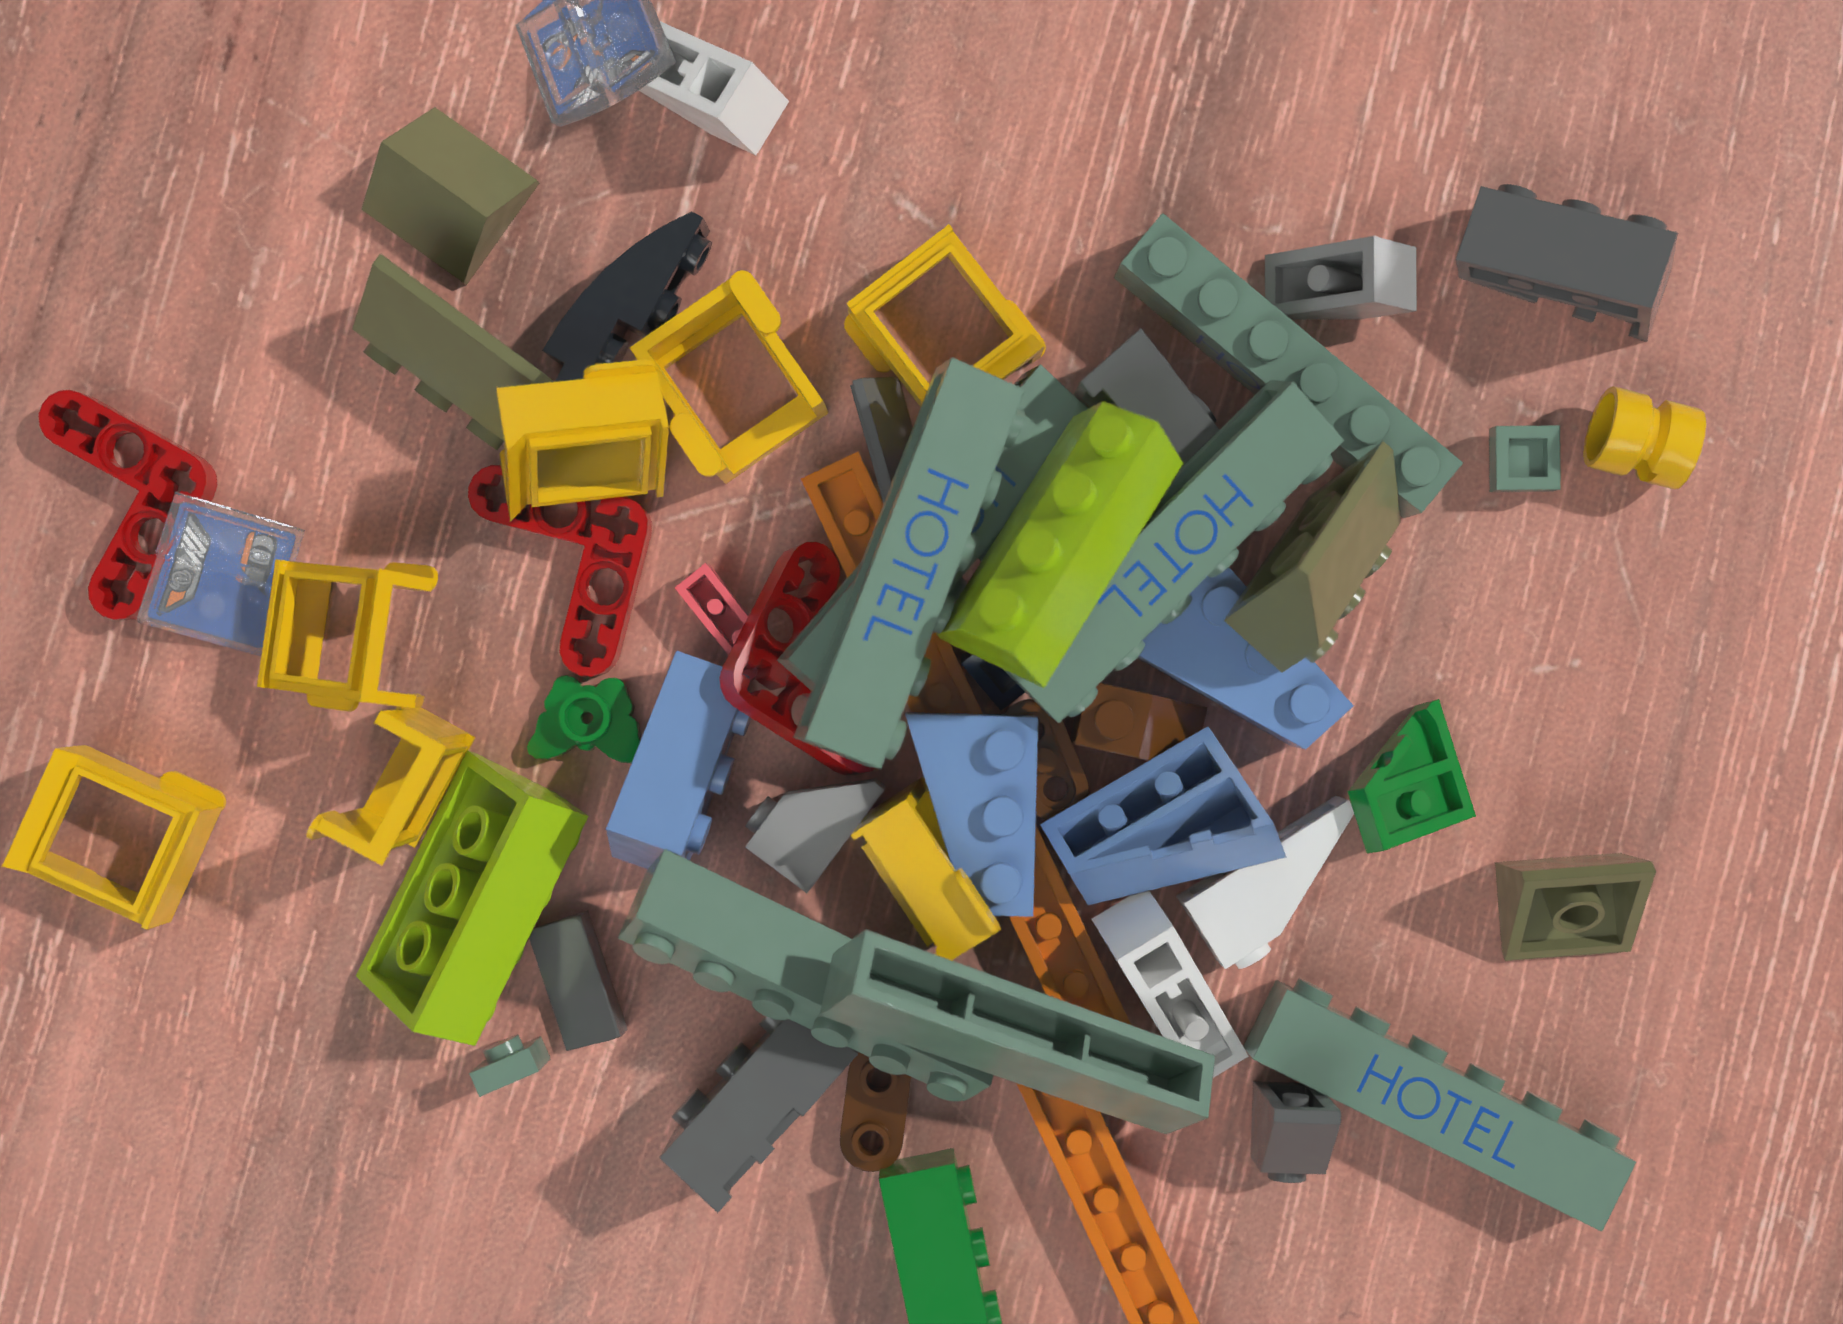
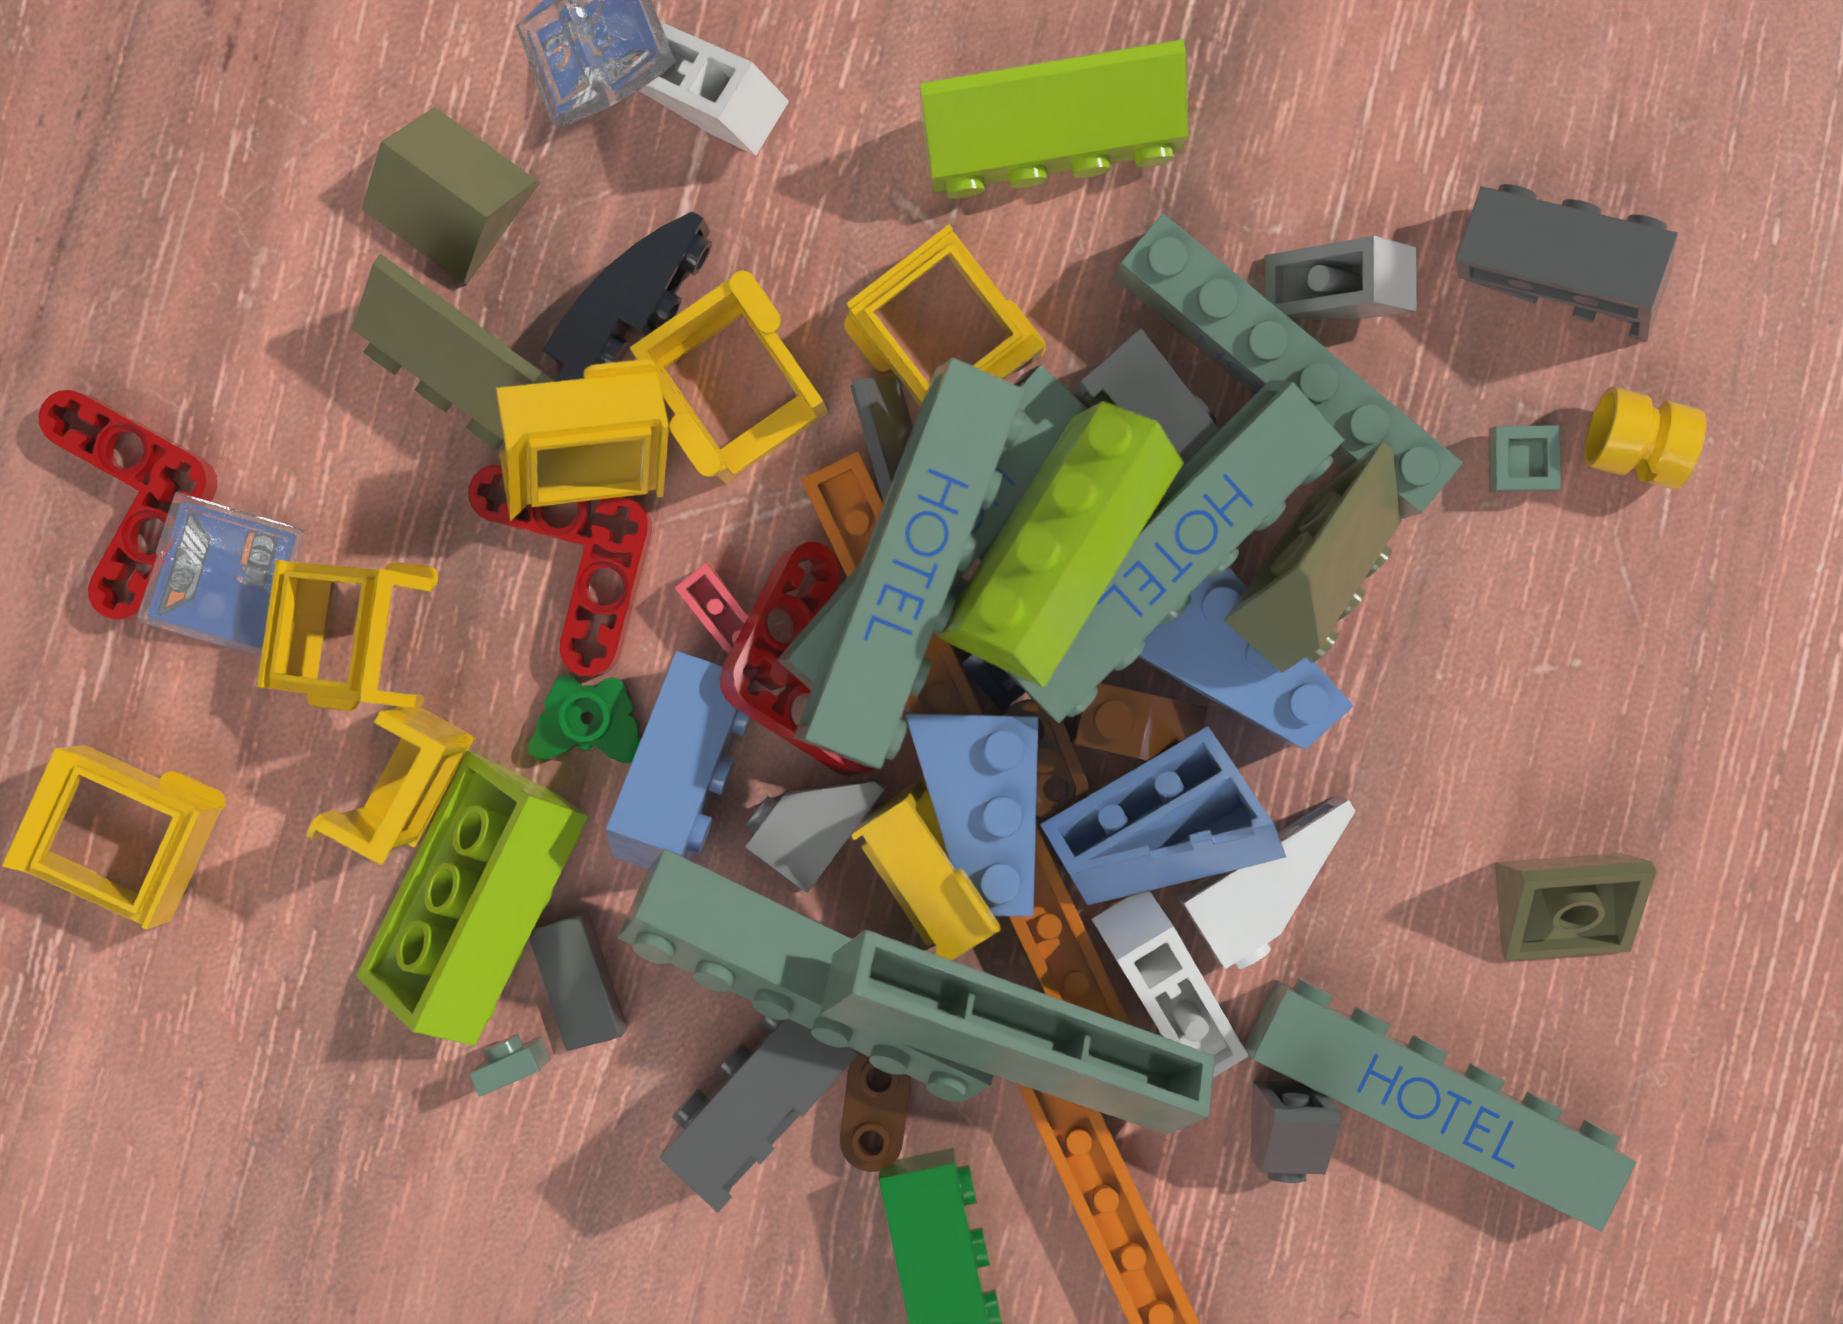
(1055, 118): none -> lime slope
(1411, 783): green wing -> none

